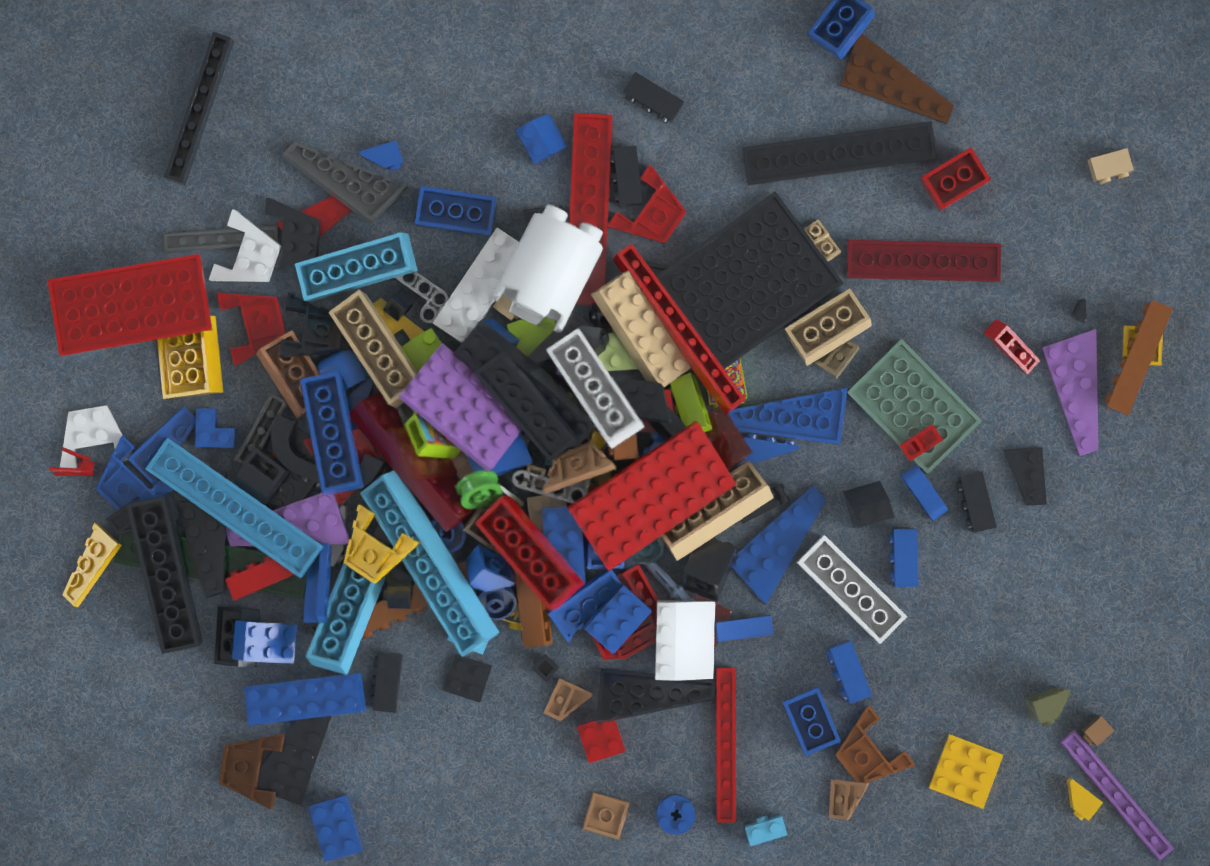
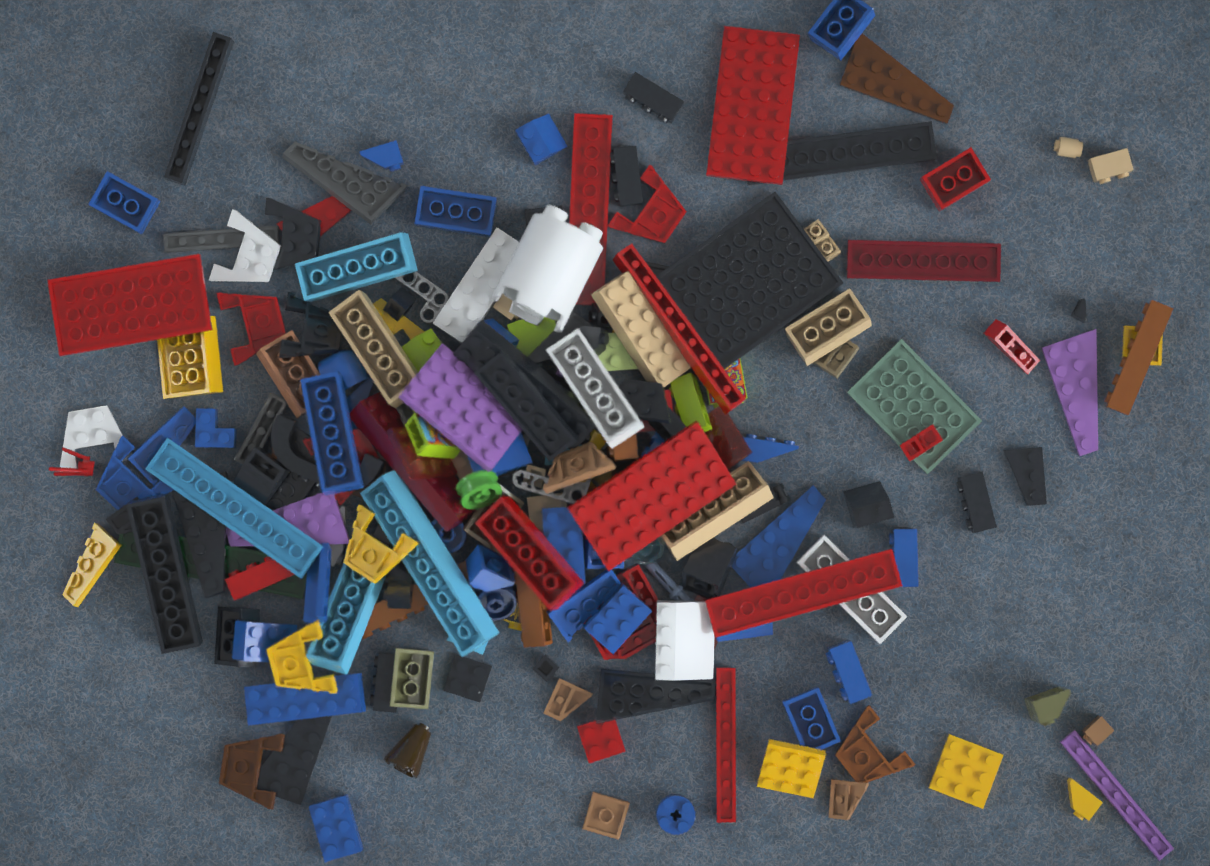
(124, 202): none -> blue brick
(292, 667): none -> yellow wing
(410, 751): none -> dark brown cone
(411, 678): none -> olive slope
(753, 105): none -> red plate
(765, 829): medium azure brick -> none
(791, 768): none -> yellow plate
(802, 418): blue wing -> none
(803, 593): none -> red plate
(924, 492): blue beam -> none
(1068, 147): none -> tan brick

